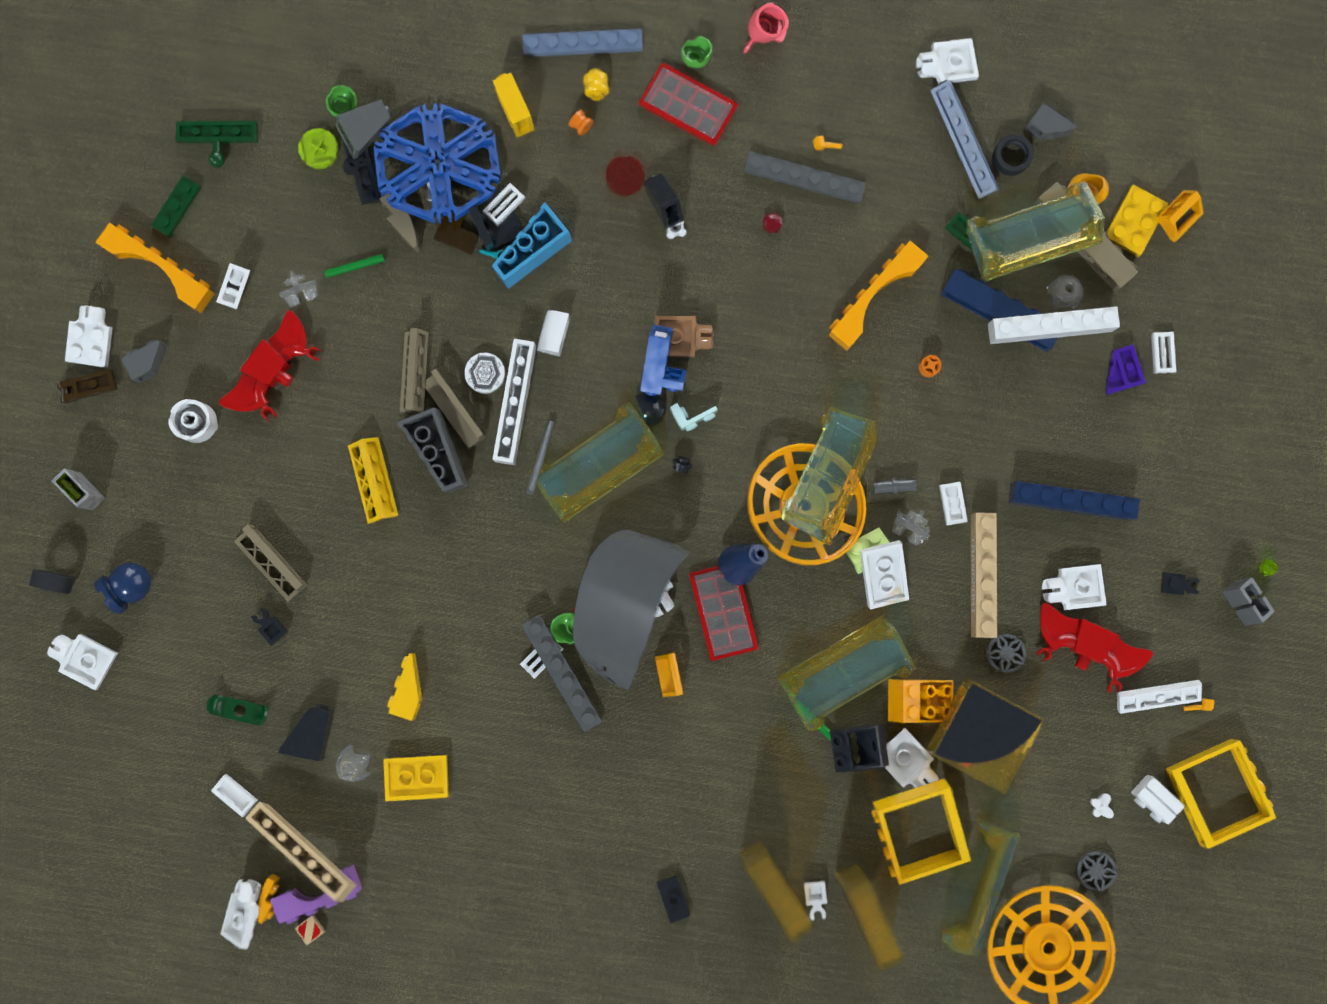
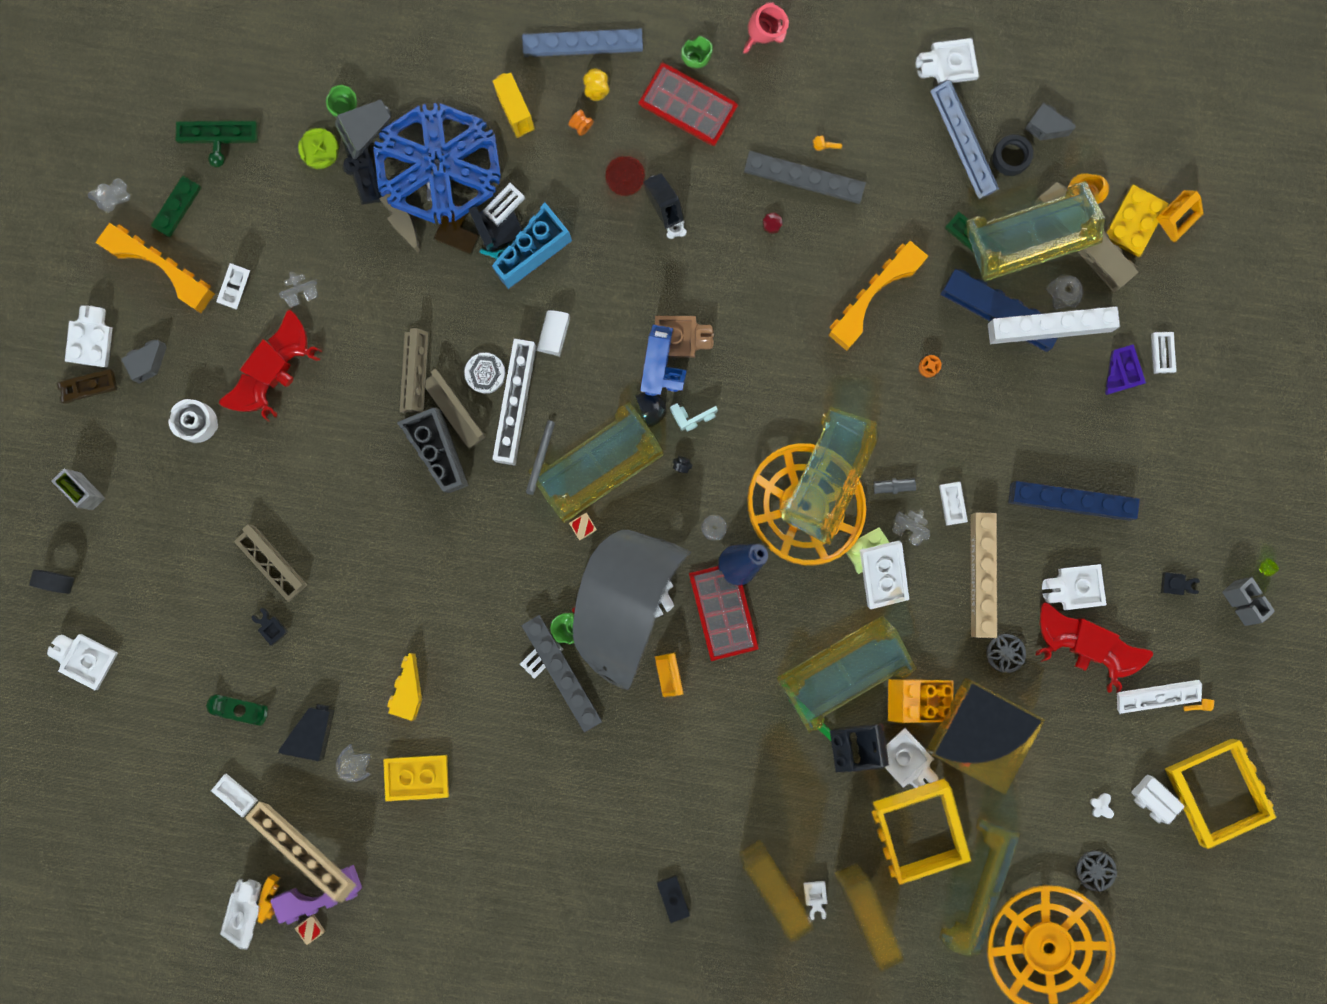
(109, 195): none -> clear hips
(125, 585): dark blue tile -> none
(354, 265): green bar -> none
(375, 478): yellow fence -> none
(583, 526): none -> tan tile
(709, 532): none -> clear plate

